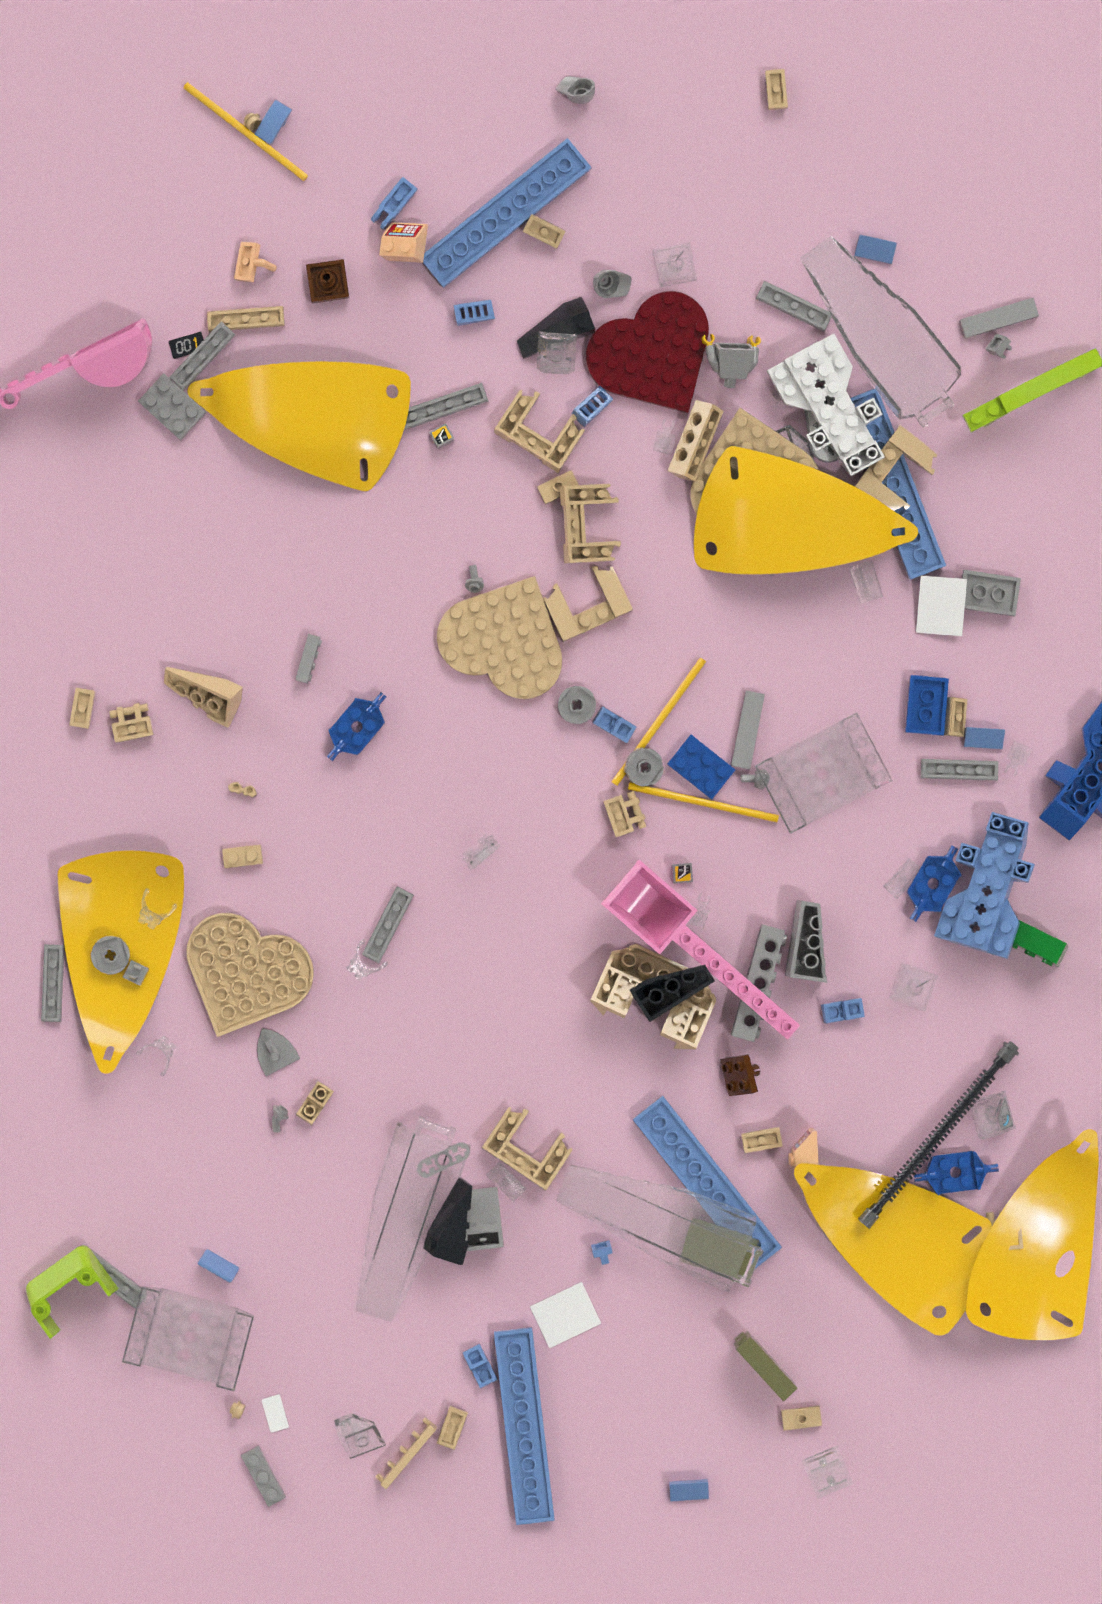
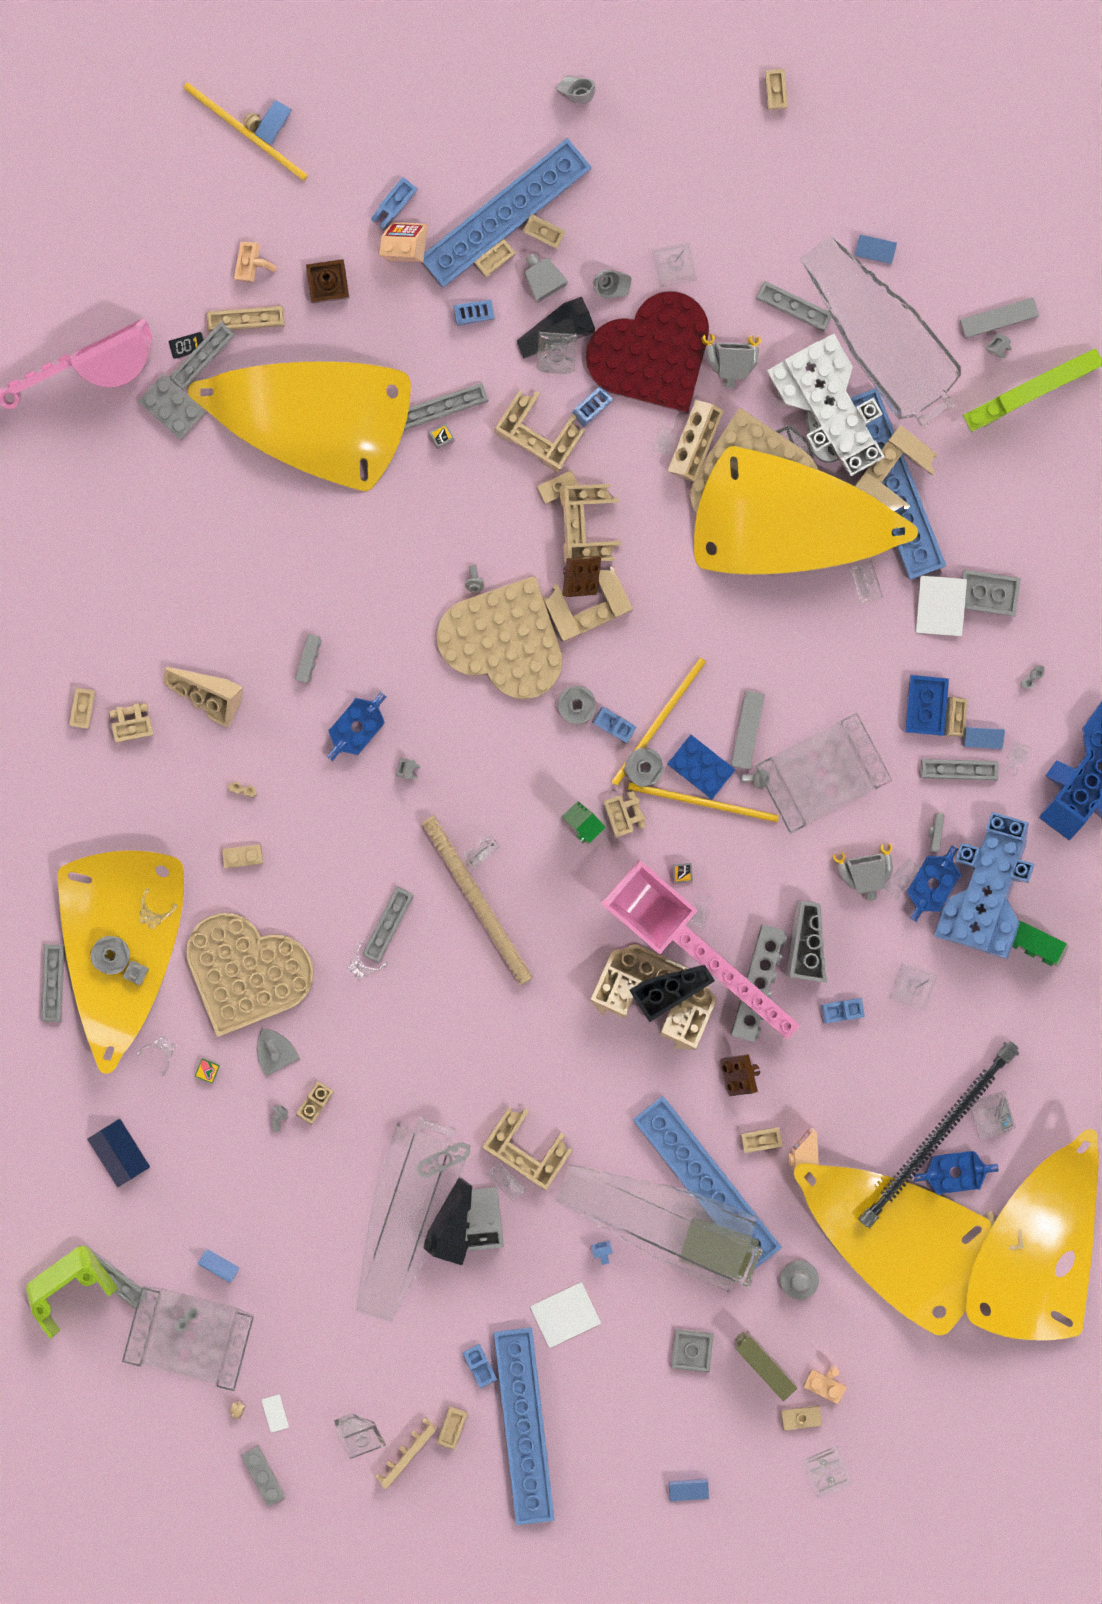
(118, 1152): none -> dark blue slope
(183, 1321): none -> light grey piece
(207, 1070): none -> tile
(406, 768): none -> light grey tile
(477, 900): none -> tan piece
(494, 258): none -> tan plate
(543, 277): none -> light grey torso
(581, 576): none -> reddish brown plate
(583, 822): none -> green wedge
(692, 1350): none -> light grey tile
(799, 1279): none -> light grey plate
(825, 1385): none -> light nougat plate
(867, 872): none -> light grey torso
(935, 832): none -> light grey plate
(1028, 682): none -> light grey piece

